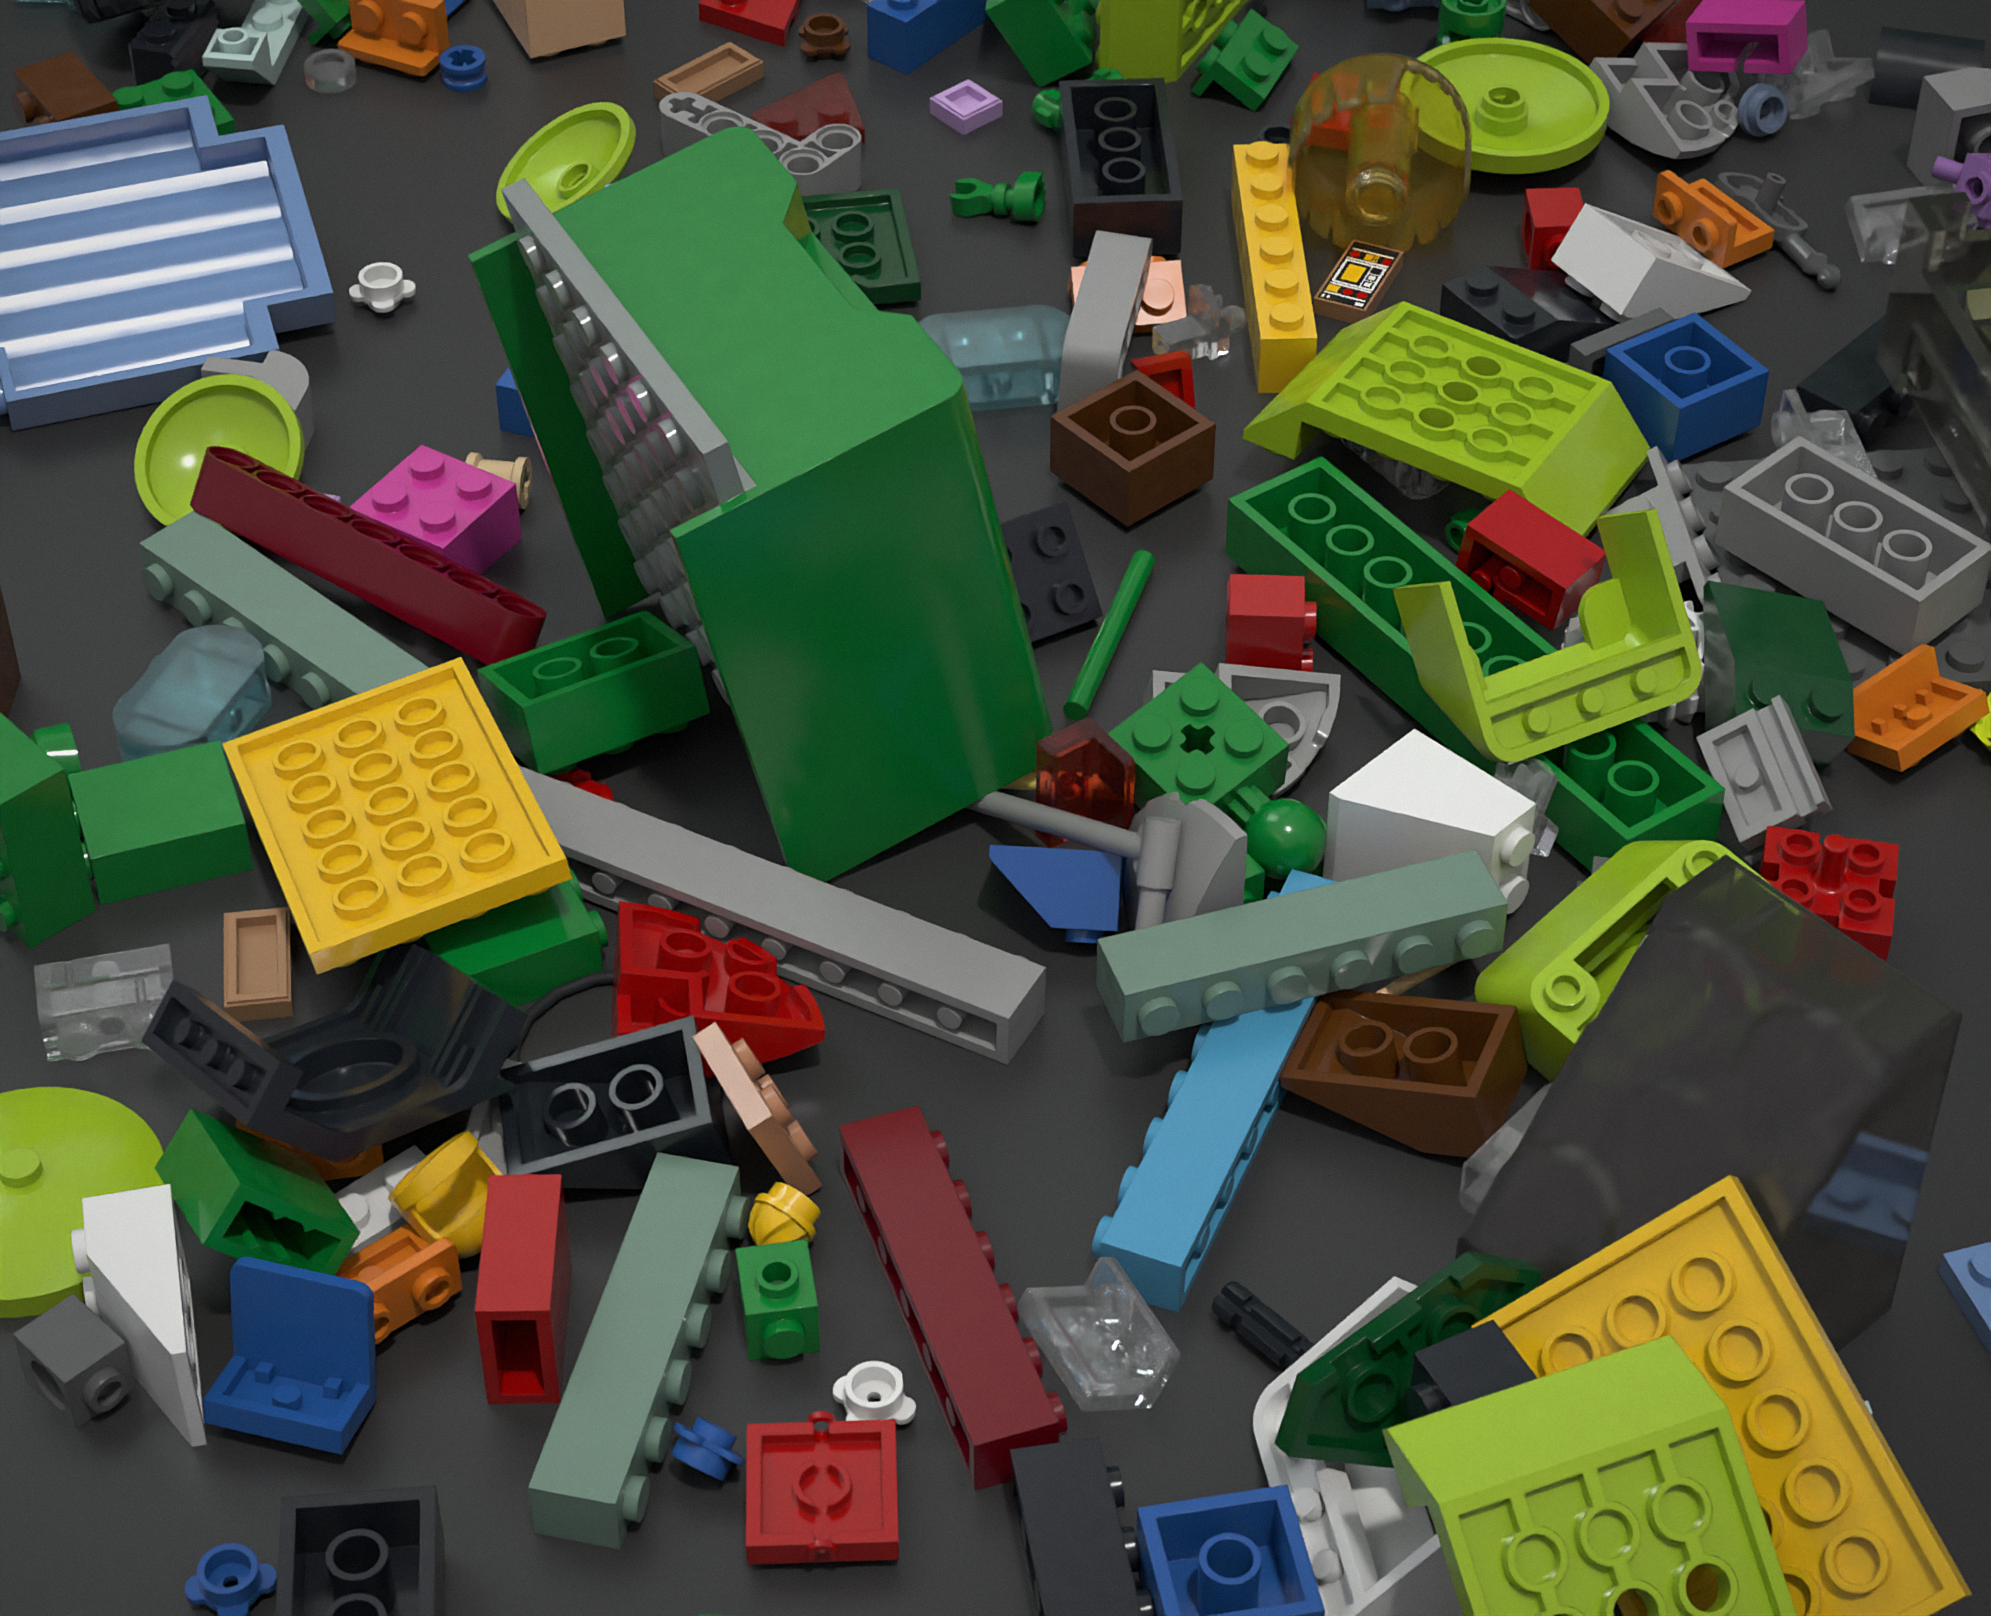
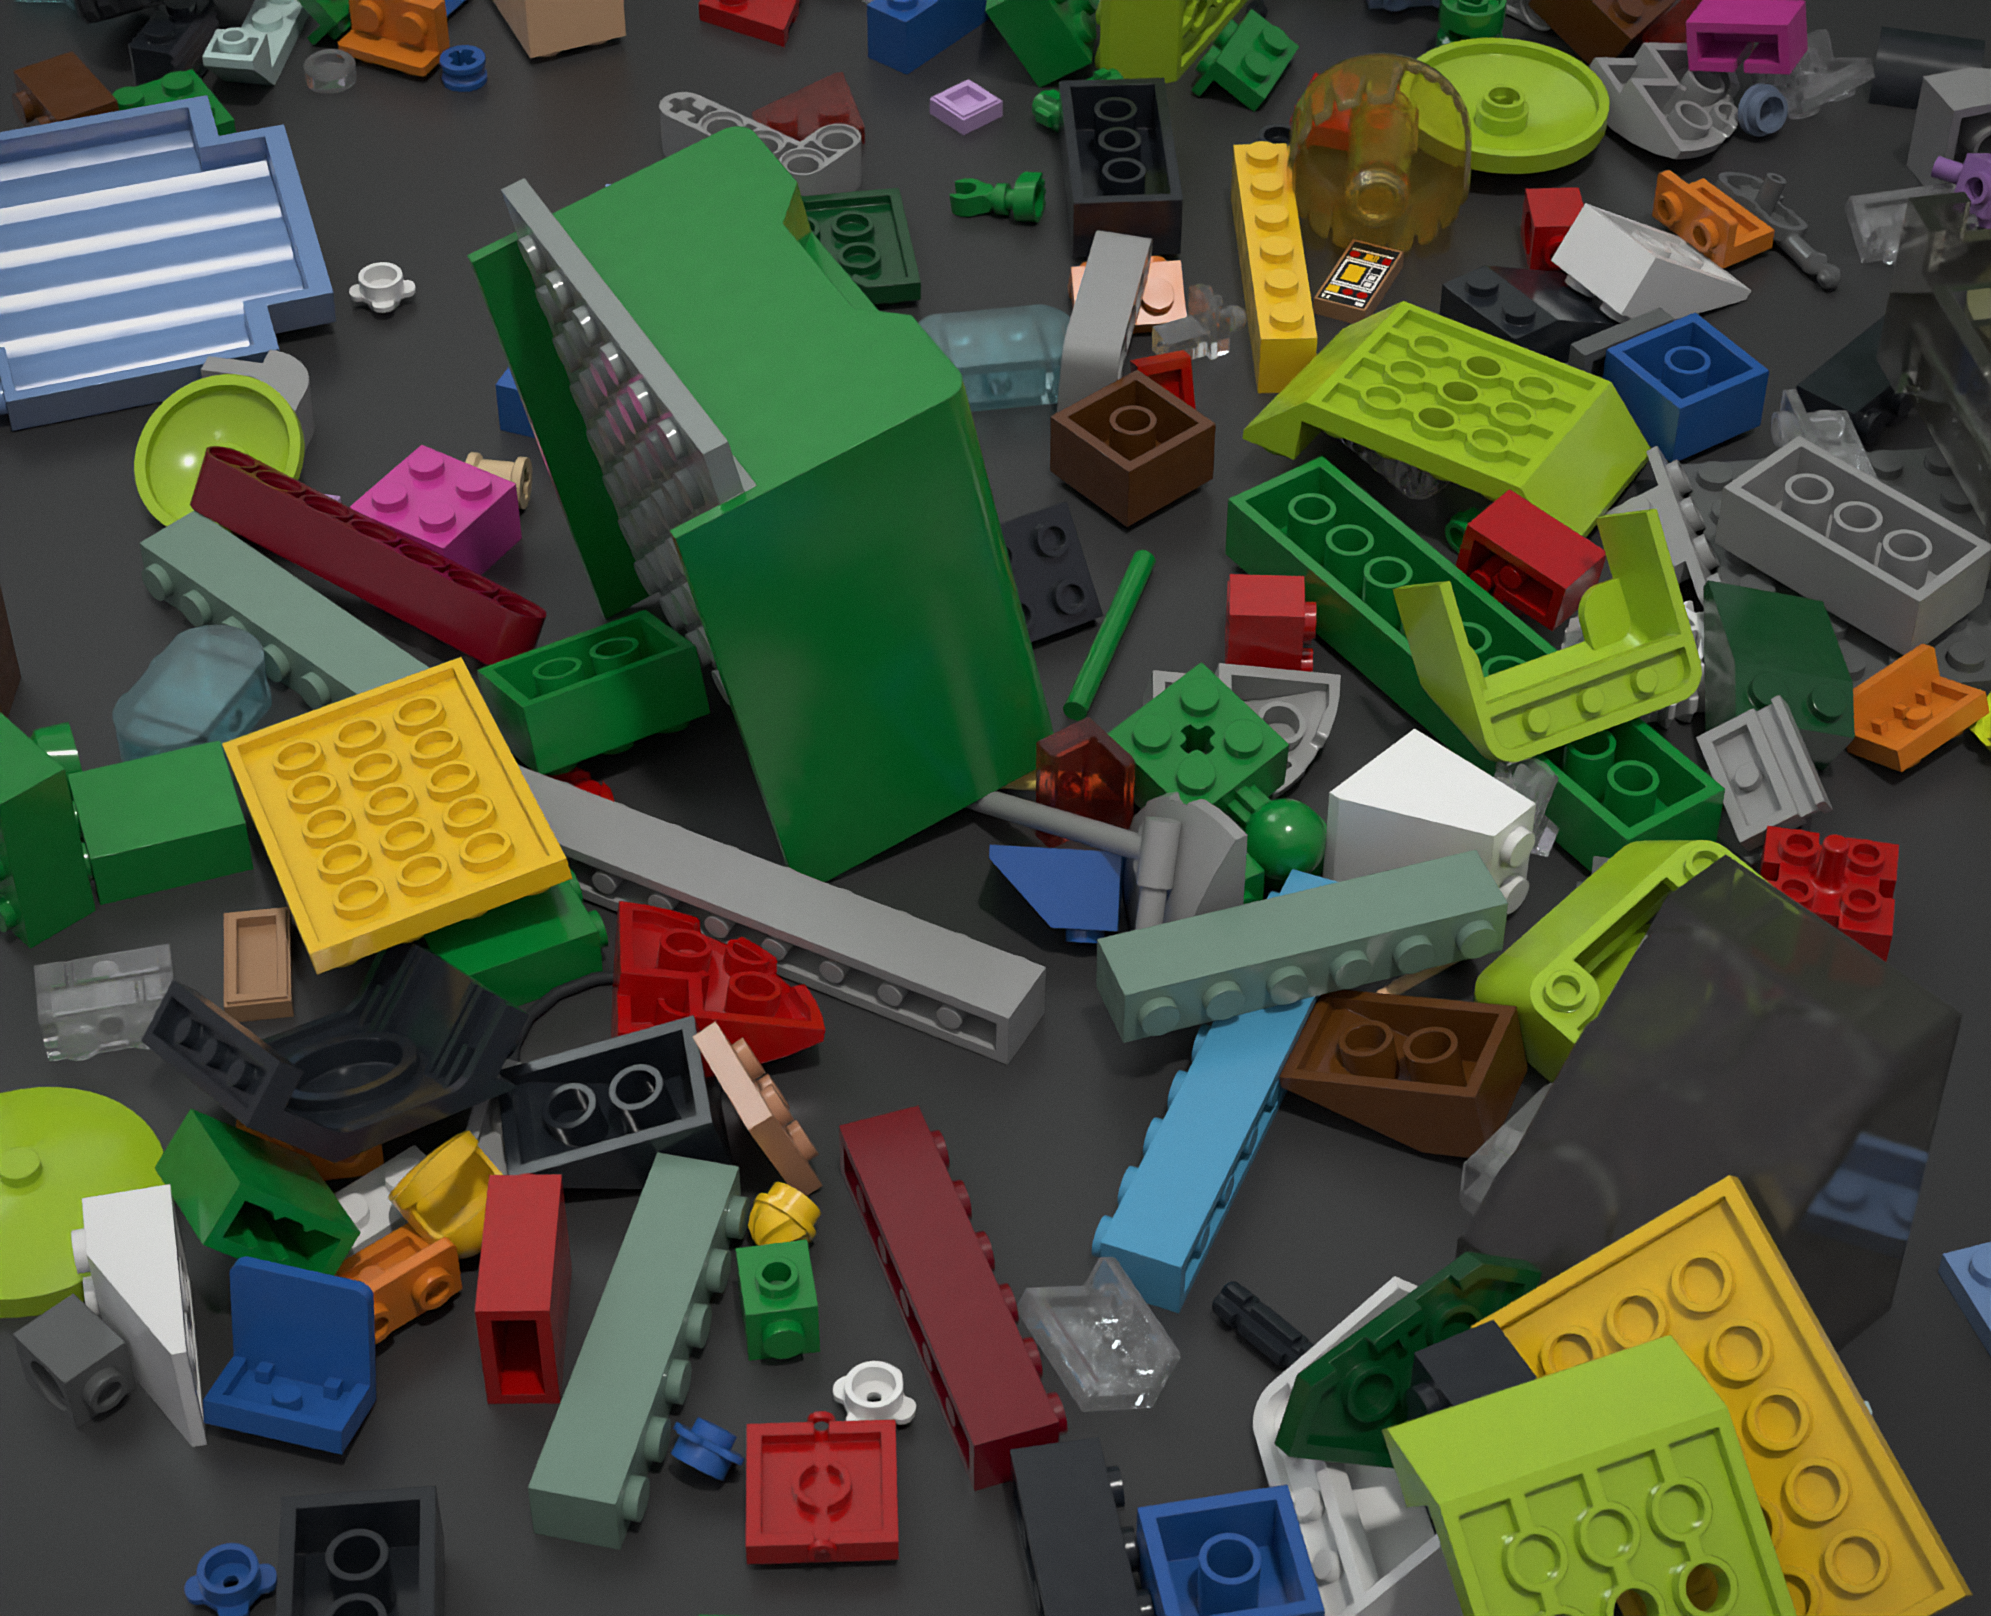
(573, 156): lime dish -> none
(712, 74): medium nougat tile -> none
(824, 36): reddish brown plate -> none

